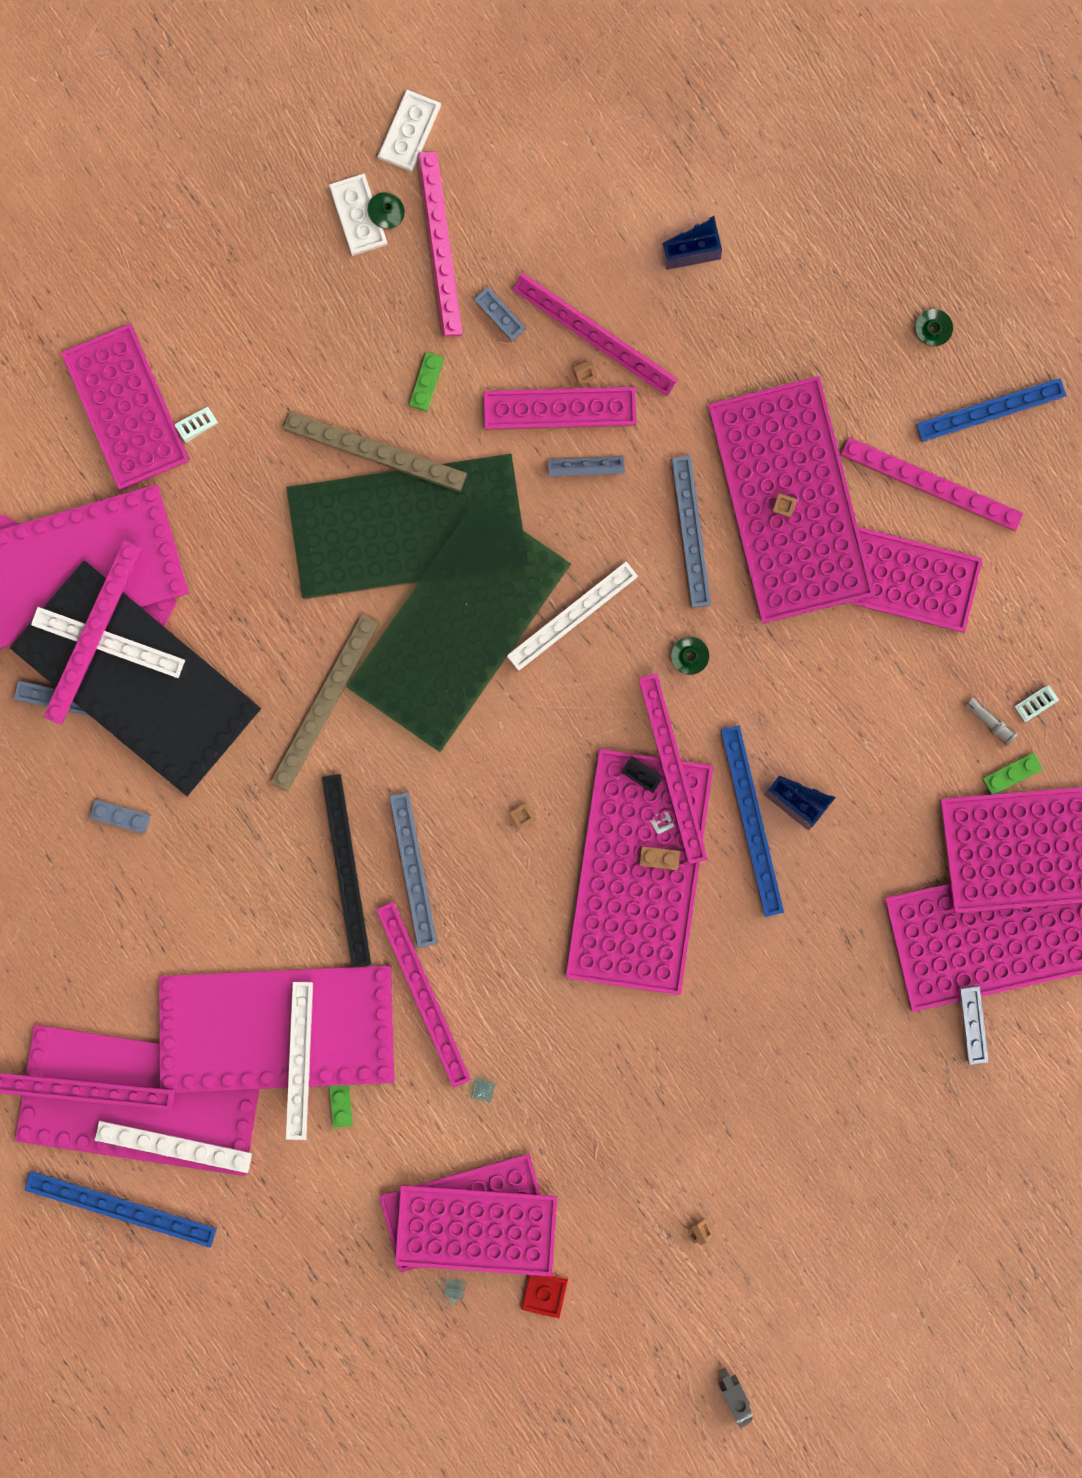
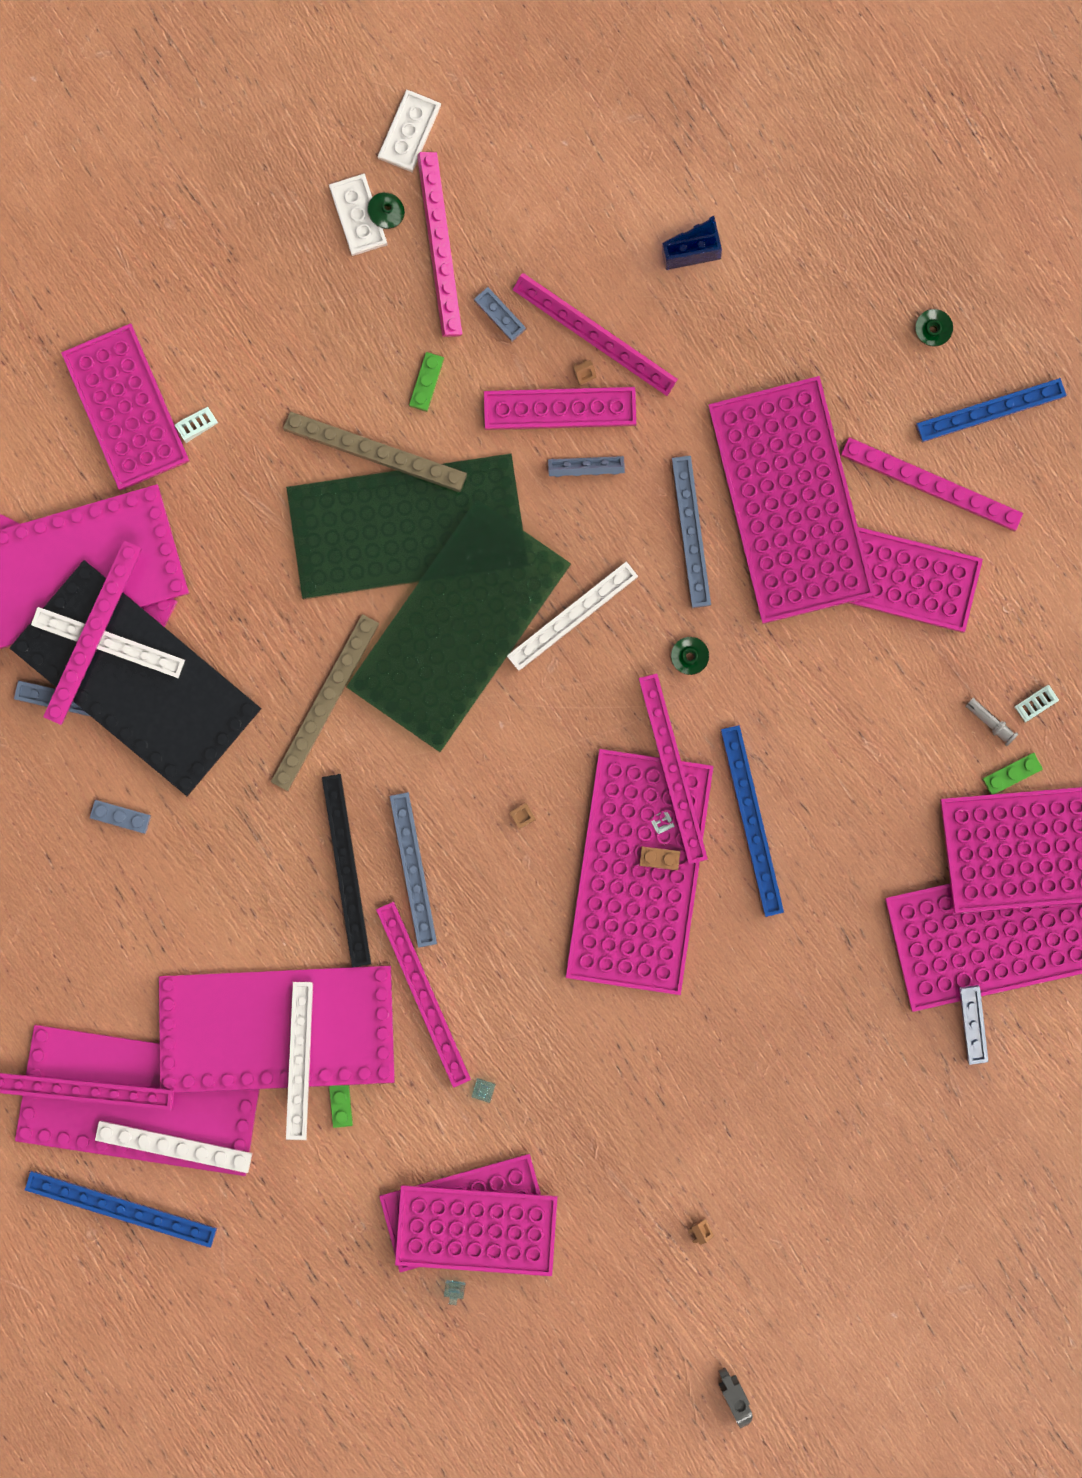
(545, 1295): red tile -> none
(642, 774): black plate -> none
(784, 505): medium nougat plate -> none
(798, 801): clear blue wedge -> none

